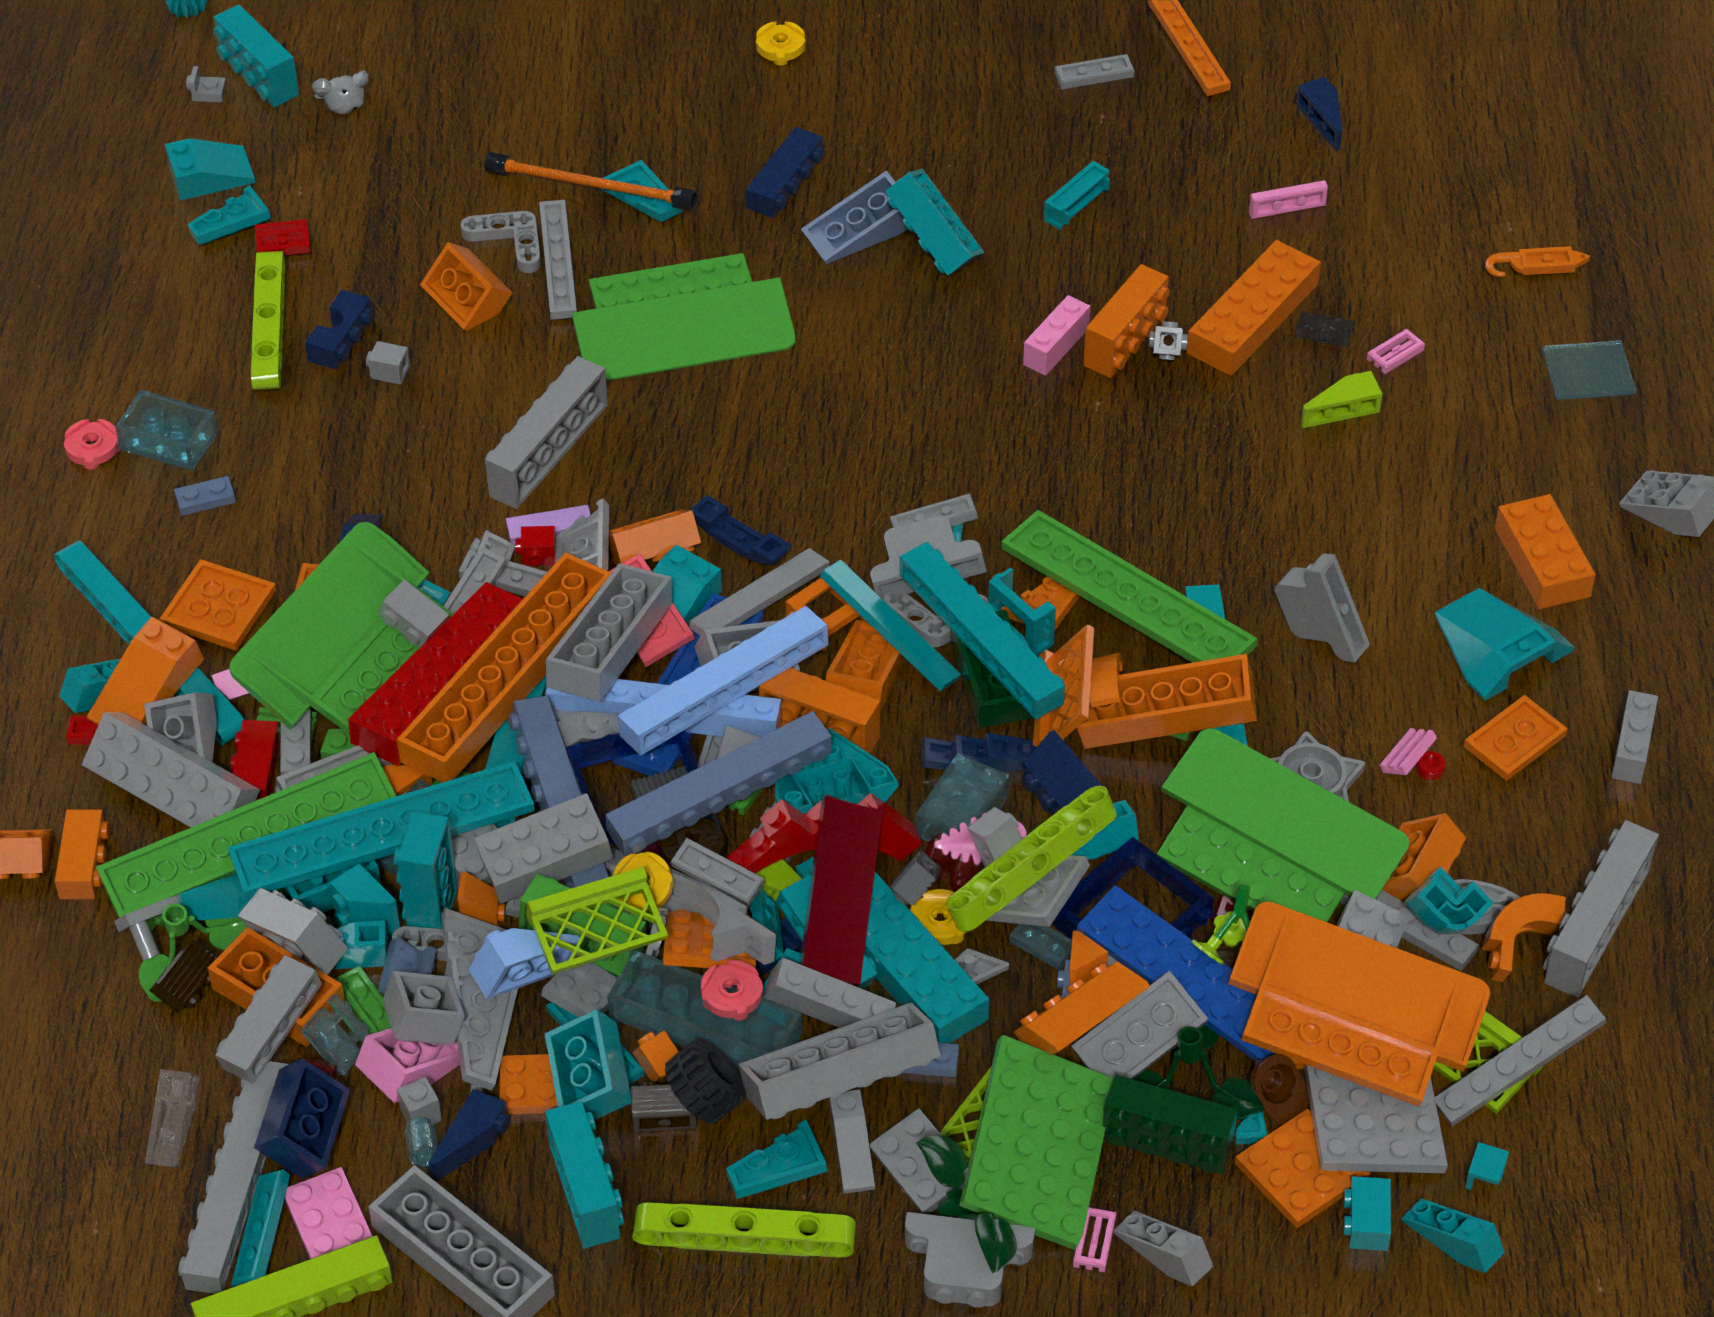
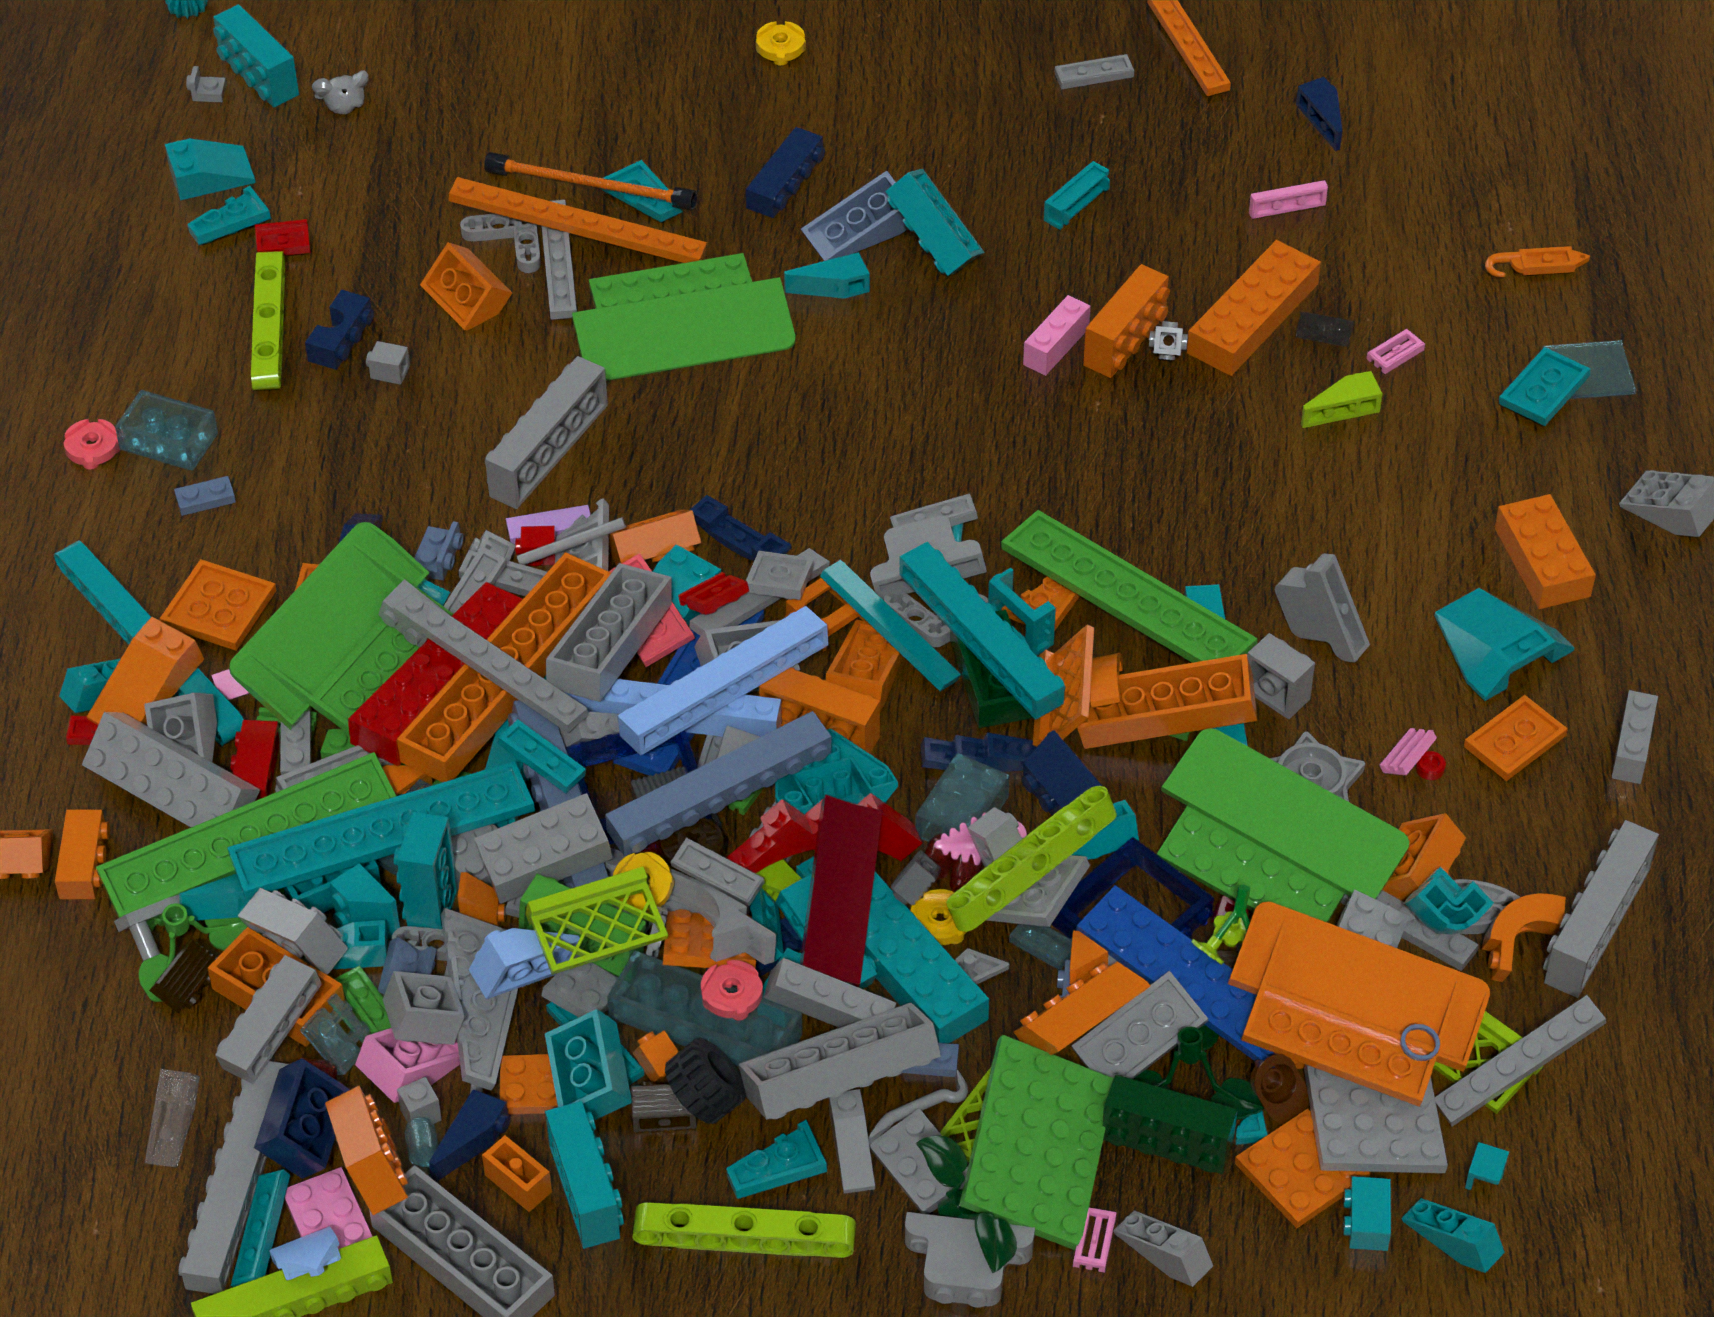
(307, 1254): none -> light blue slope
(368, 1149): none -> orange brick
(438, 550): none -> sand blue bracket
(491, 662): none -> light grey plate
(517, 1173): none -> orange brick
(541, 756): none -> teal plate
(571, 541): none -> light grey bar
(576, 221): none -> orange plate
(714, 593): none -> red plate
(779, 575): none -> light grey plate
(831, 278): none -> teal slope
(922, 1103): none -> light grey piece
(1281, 675): none -> light grey brick
(1420, 1057): none -> sand blue piece
(1544, 386): none -> teal plate

